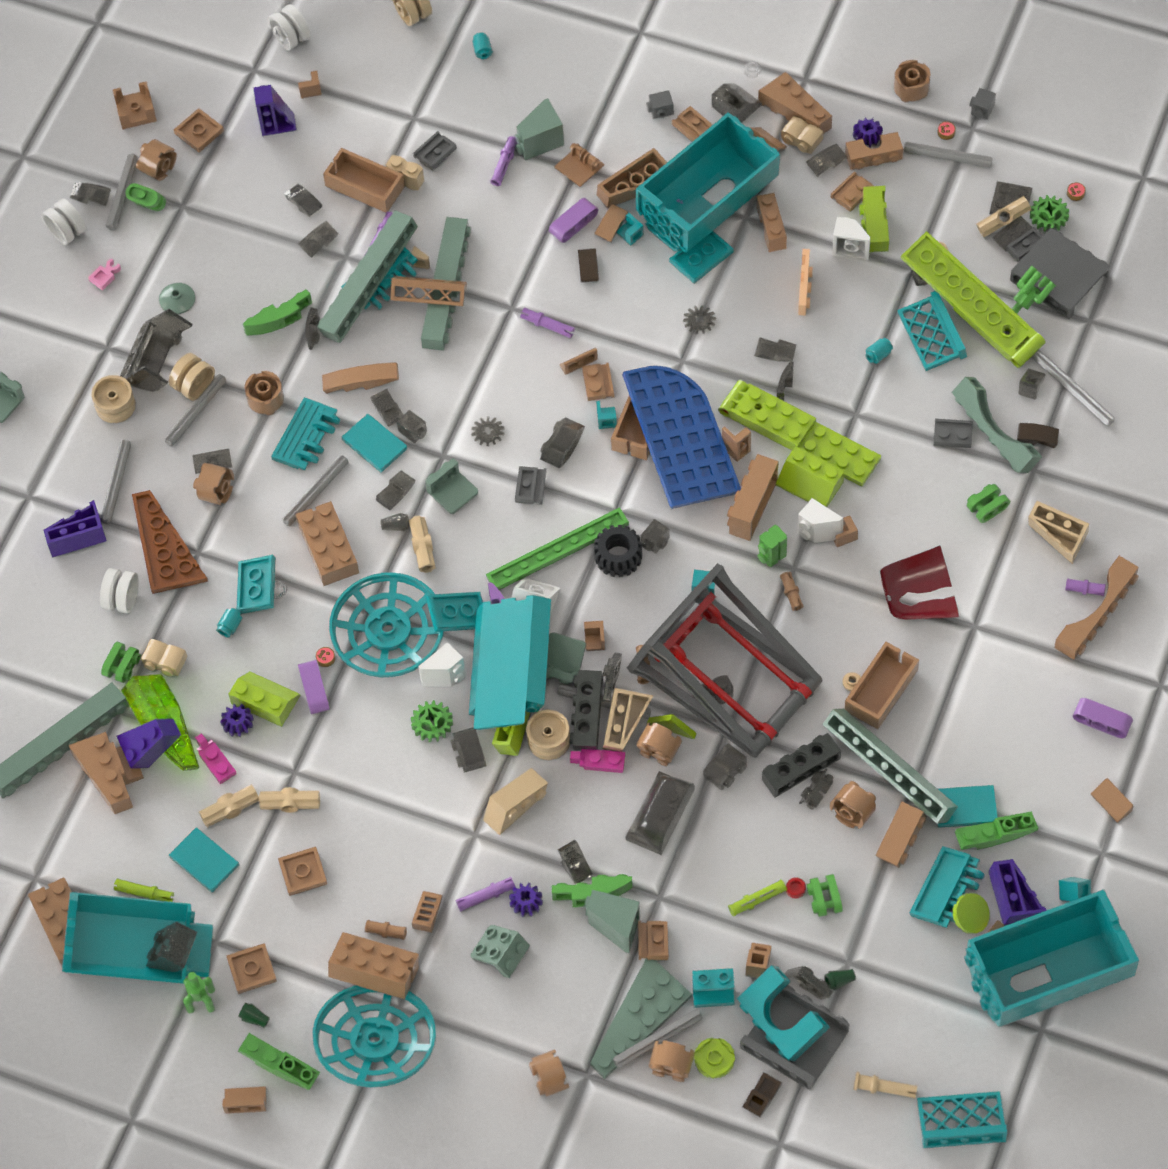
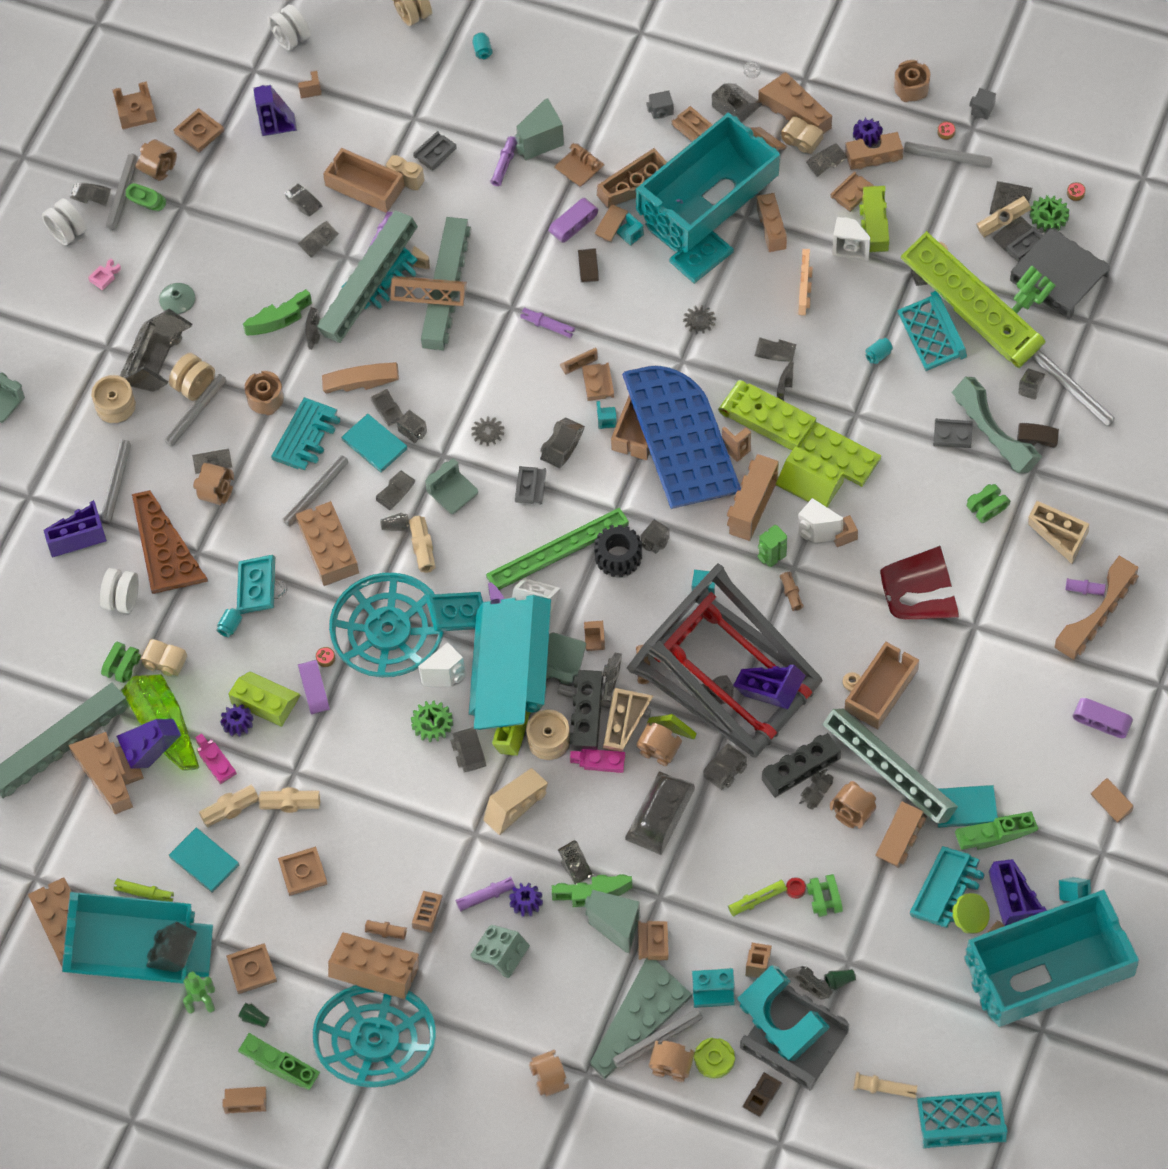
(772, 686): none -> dark purple wedge

